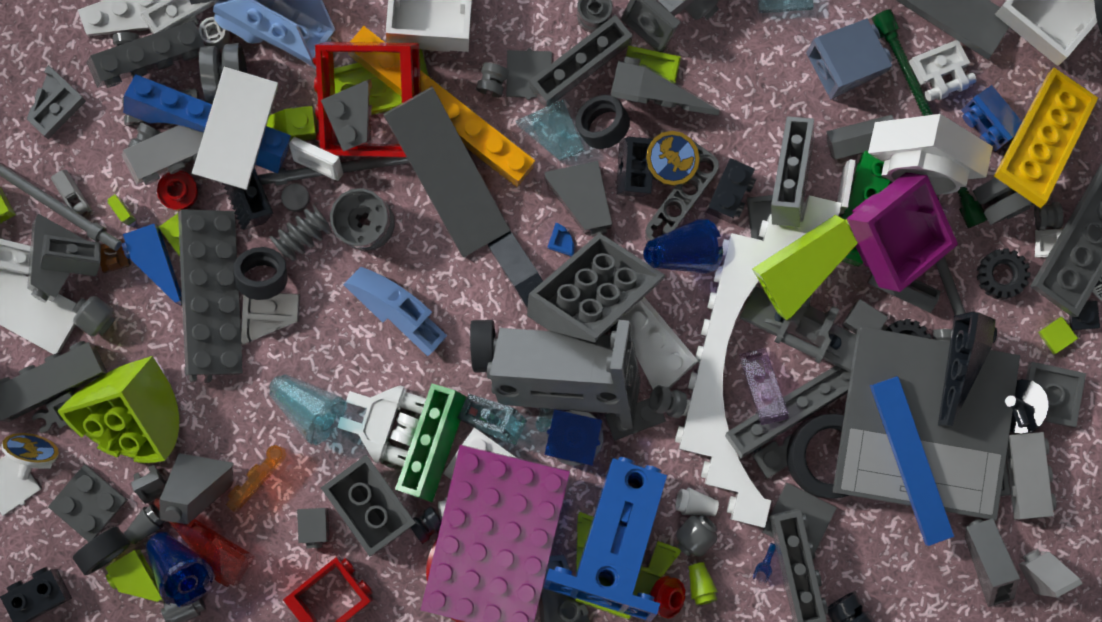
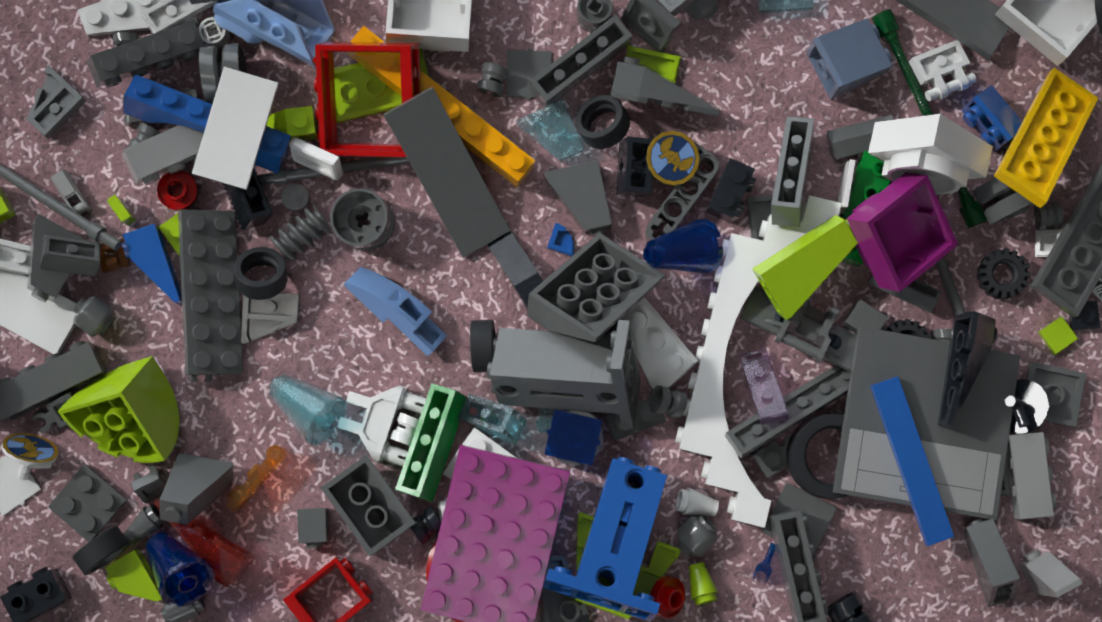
(350, 114): dark grey wing -> none

